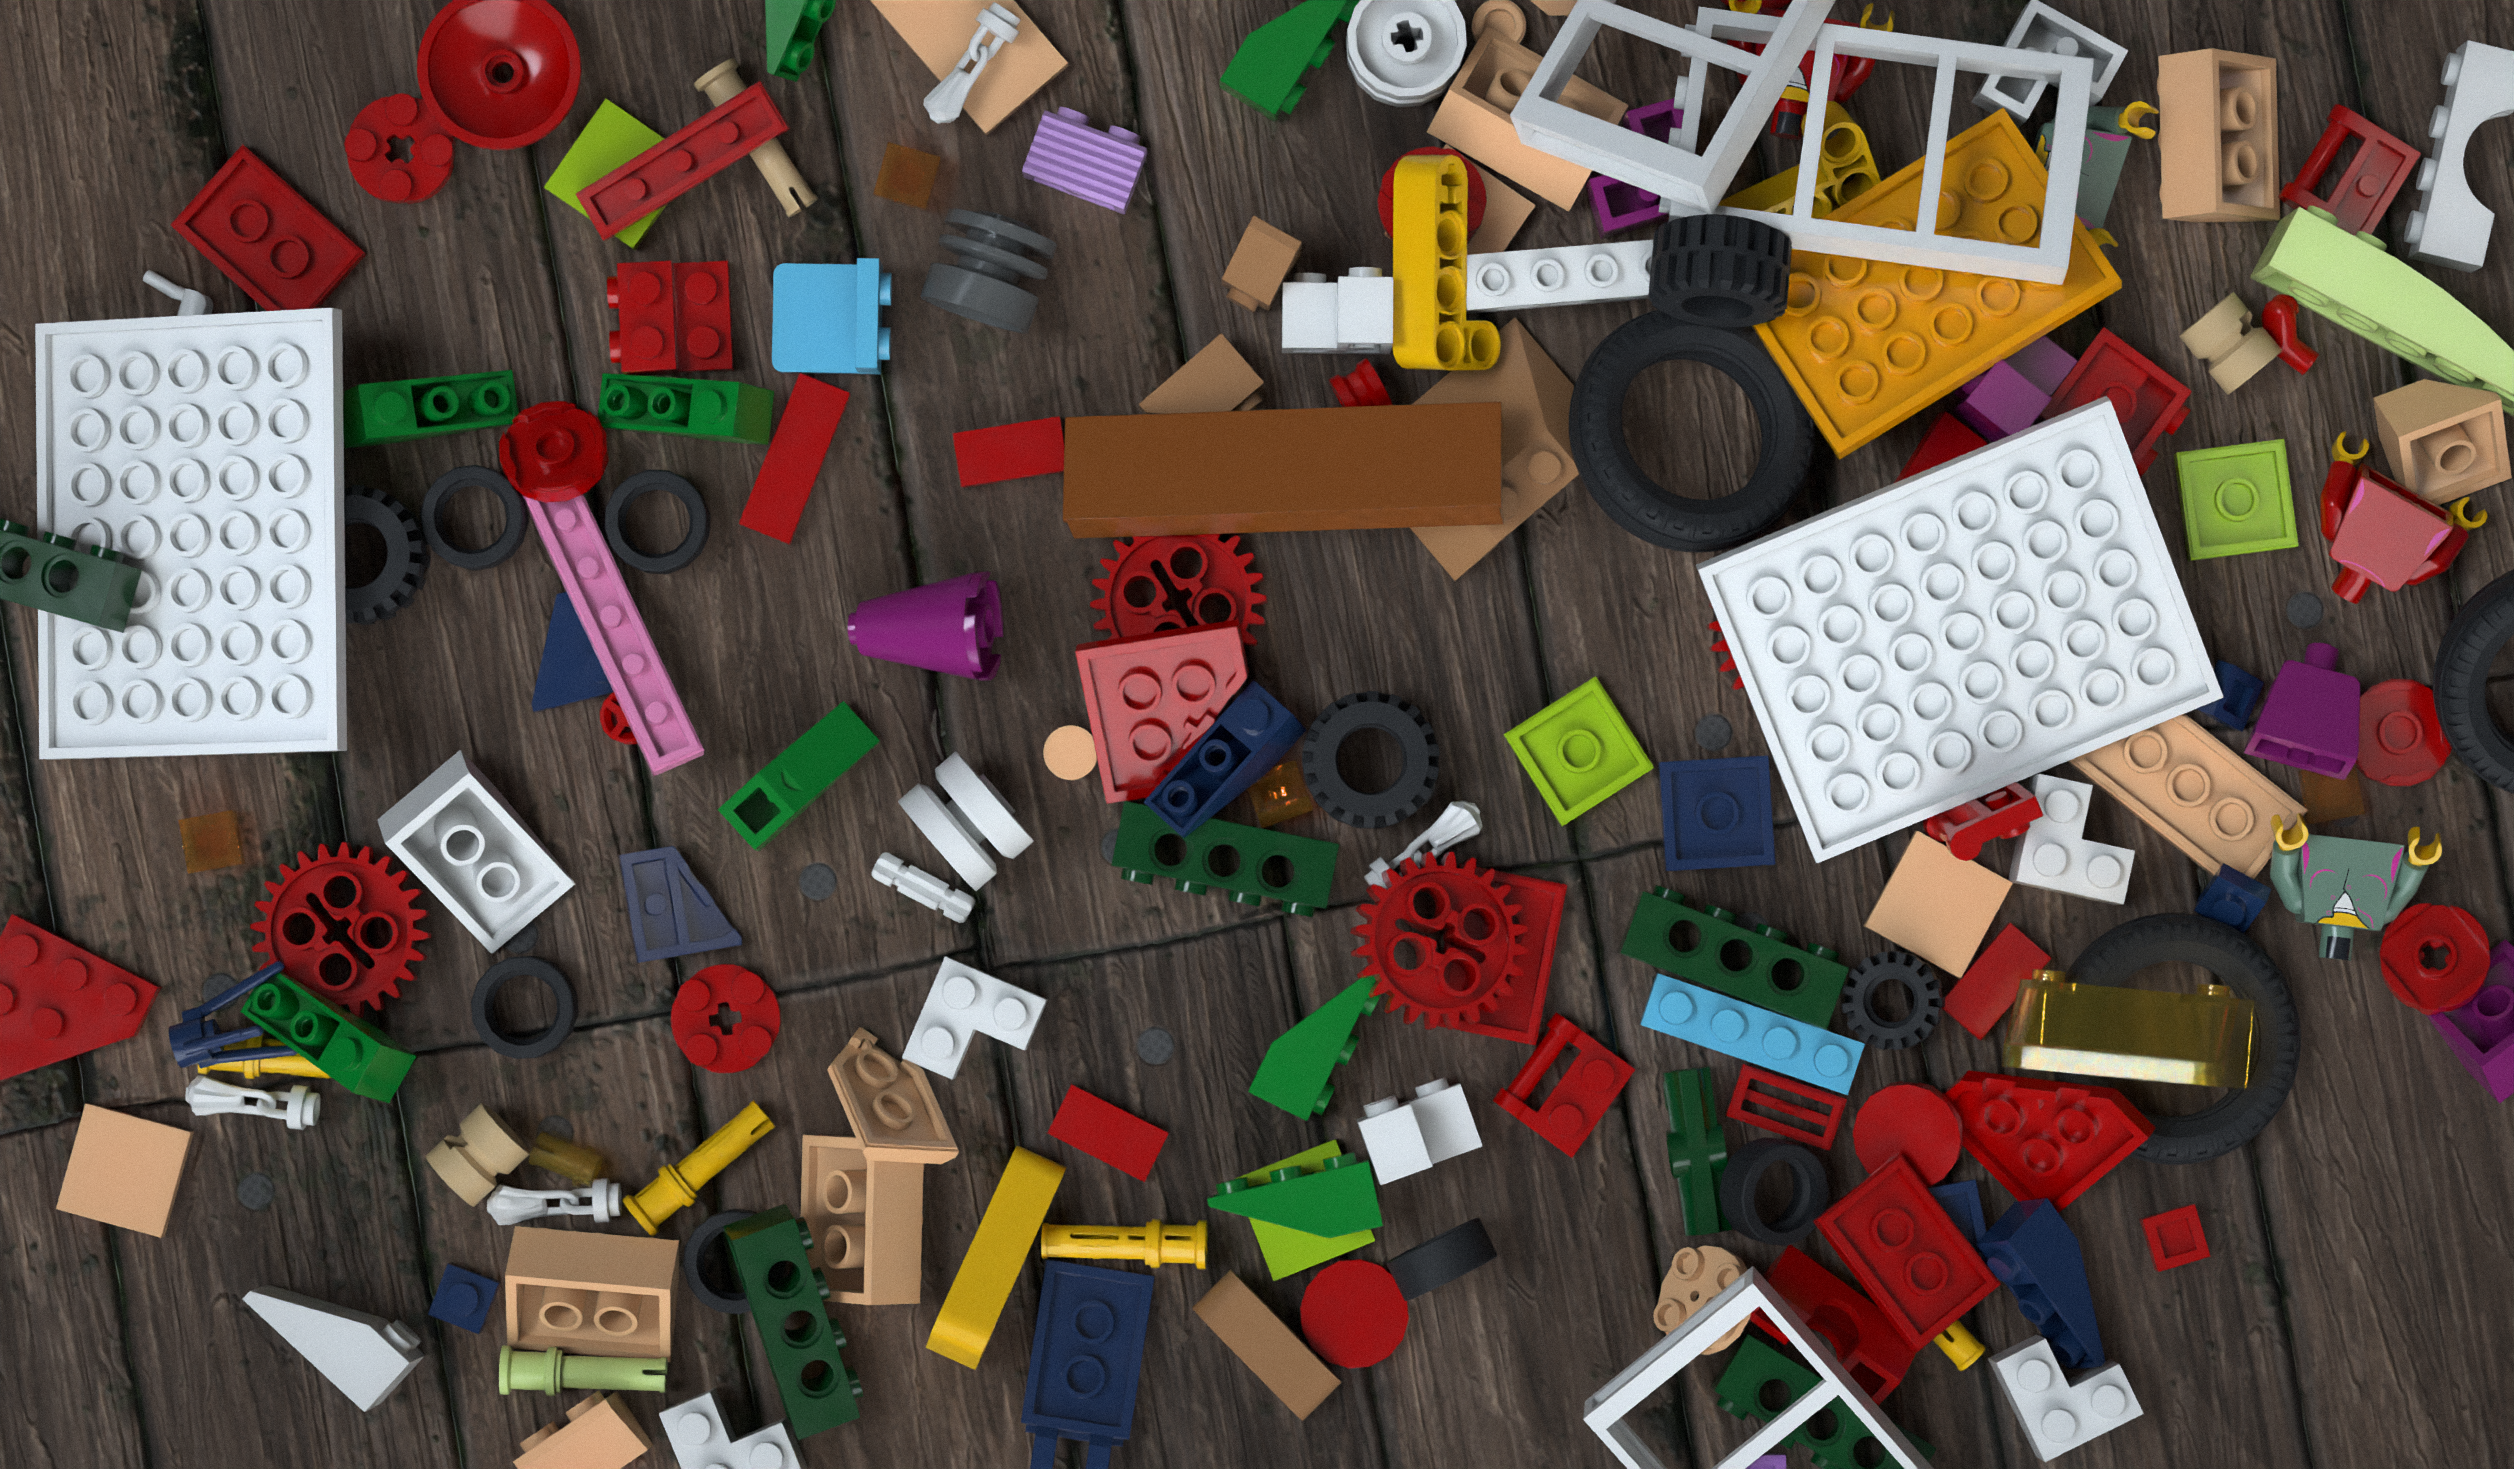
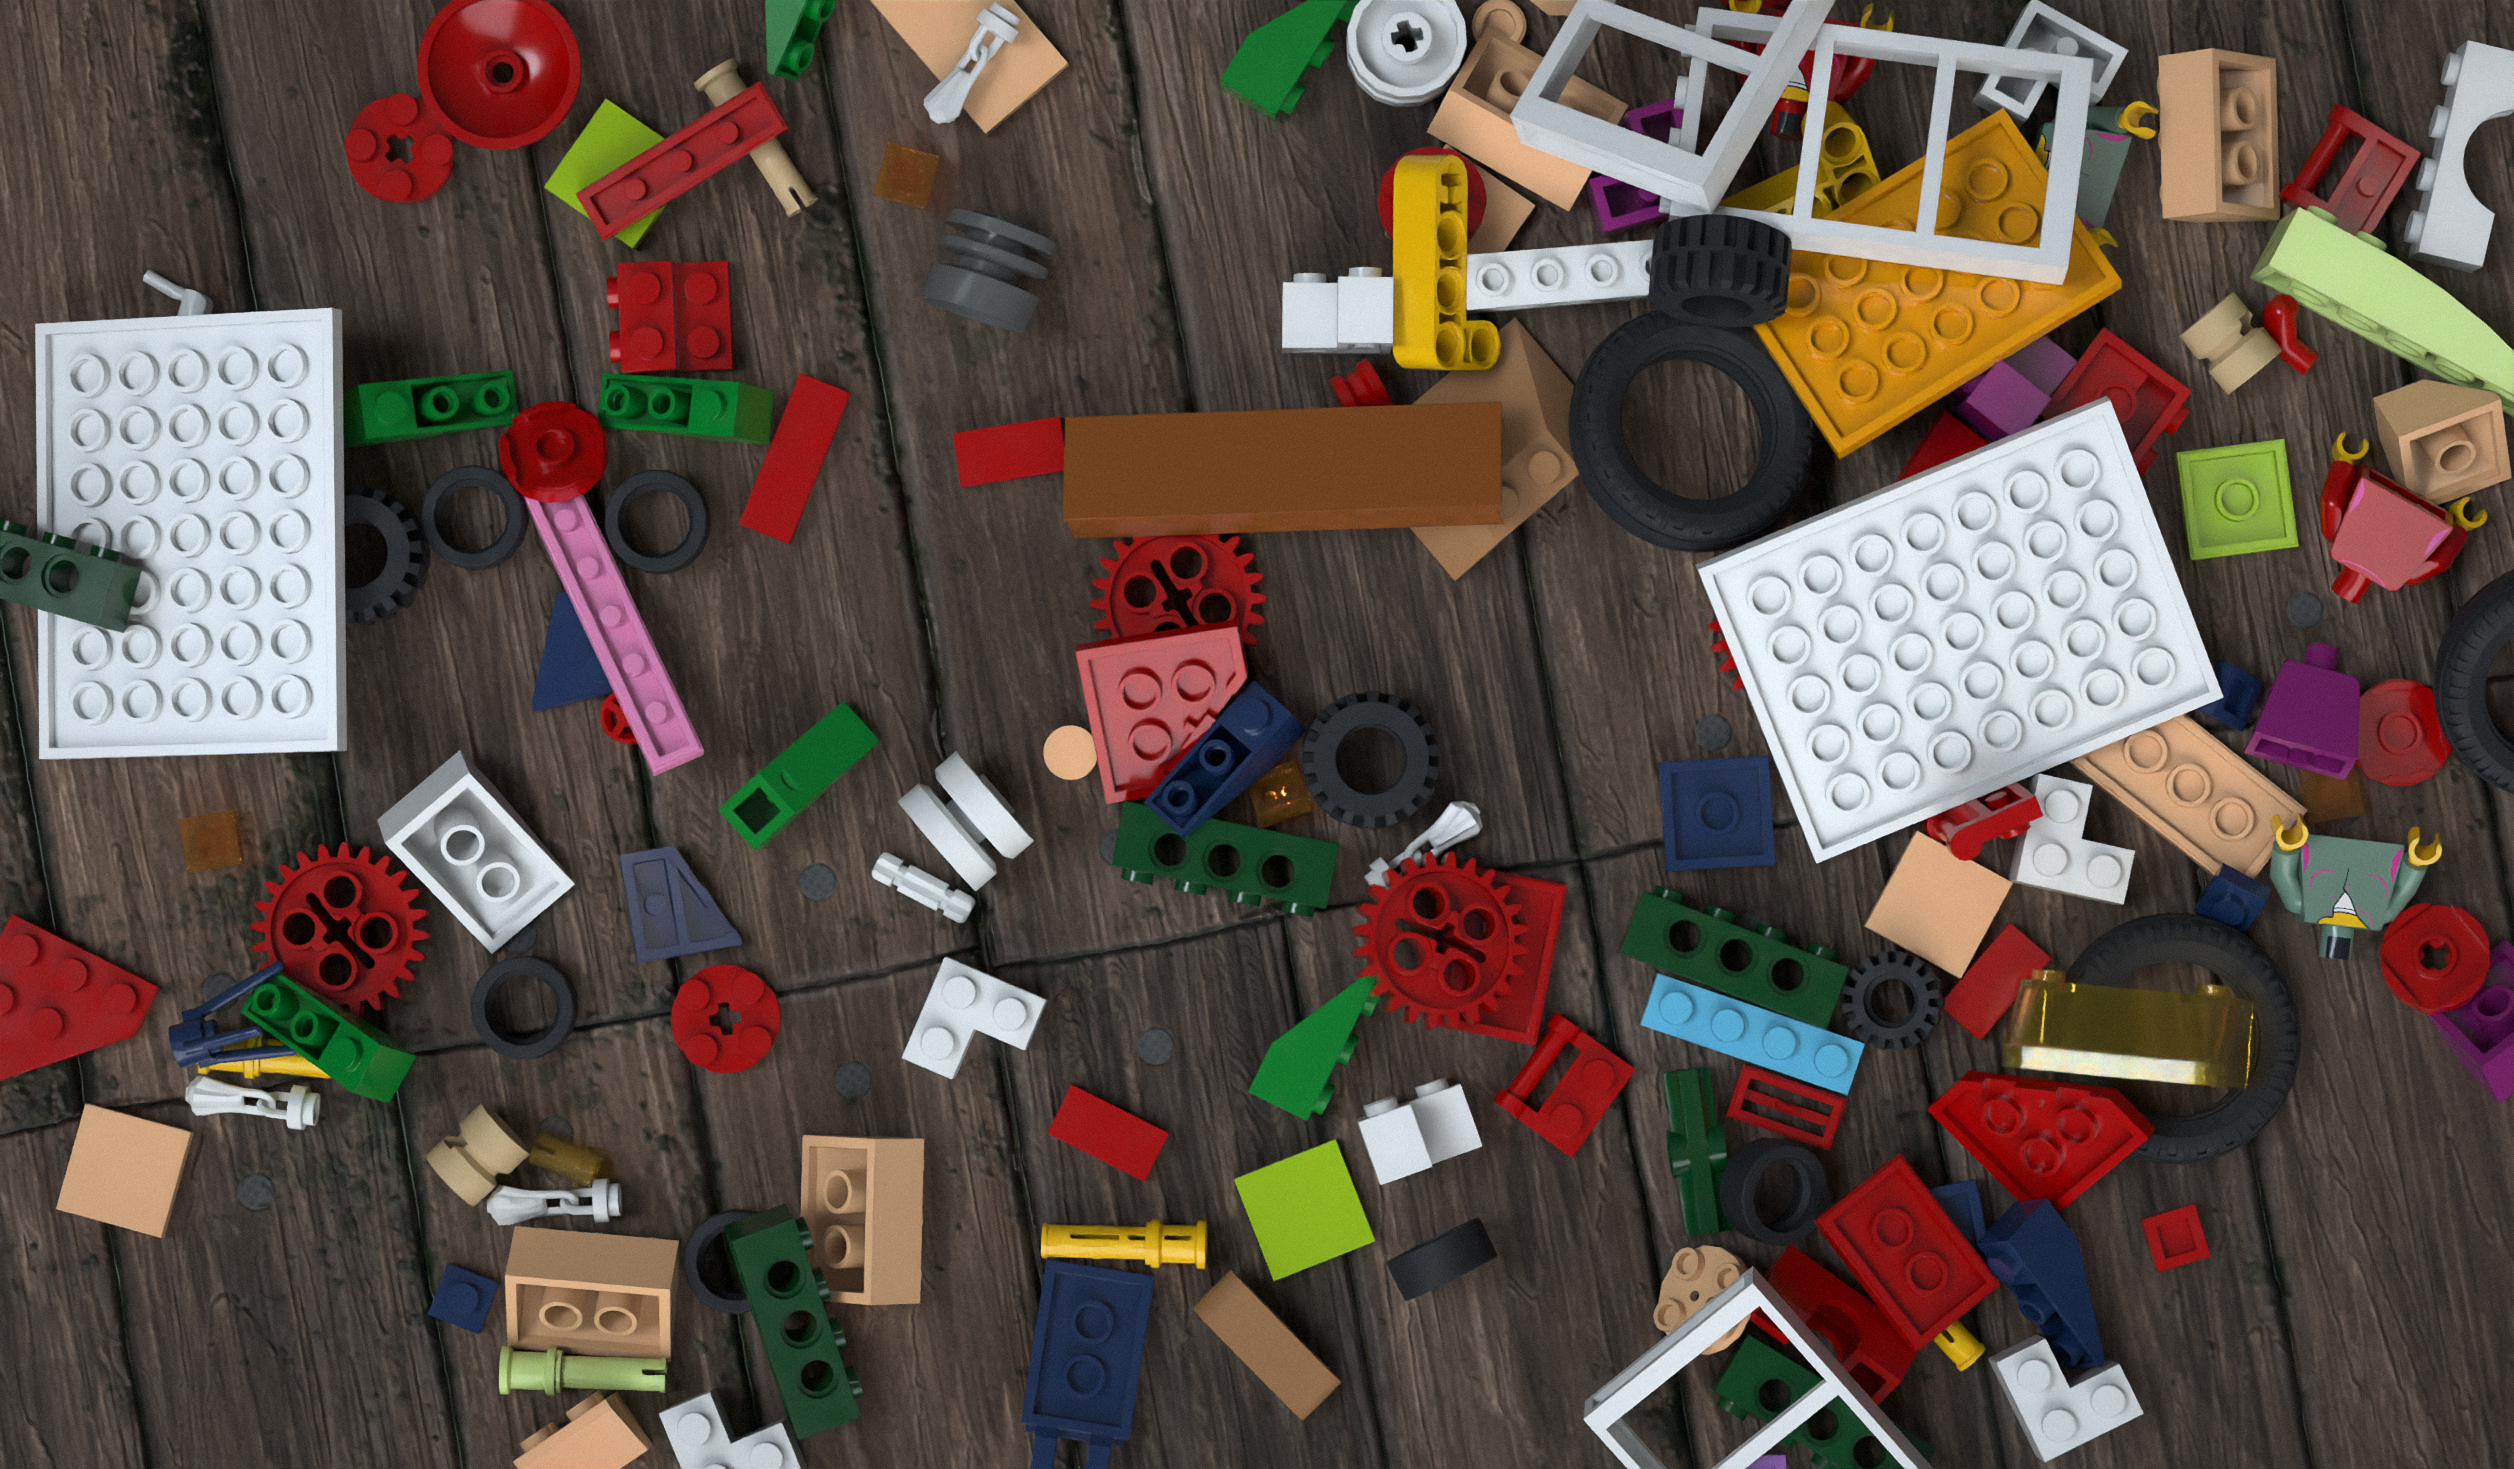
(267, 236): red tile -> none
(350, 1347): white slope -> none
(679, 1183): yellow pin -> none
(830, 317): medium azure bracket -> none
(890, 1105): light nougat tile -> none
(934, 626): magenta cone -> none
(995, 1257): yellow beam -> none
(1085, 160): lavender brick -> none
(1209, 382): medium nougat slope -> none
(1260, 265): medium nougat slope -> none
(1318, 1202): green slope -> none
(1353, 1313): red tile -> none
(1578, 751): lime tile -> none
(1910, 1122): red tile -> none

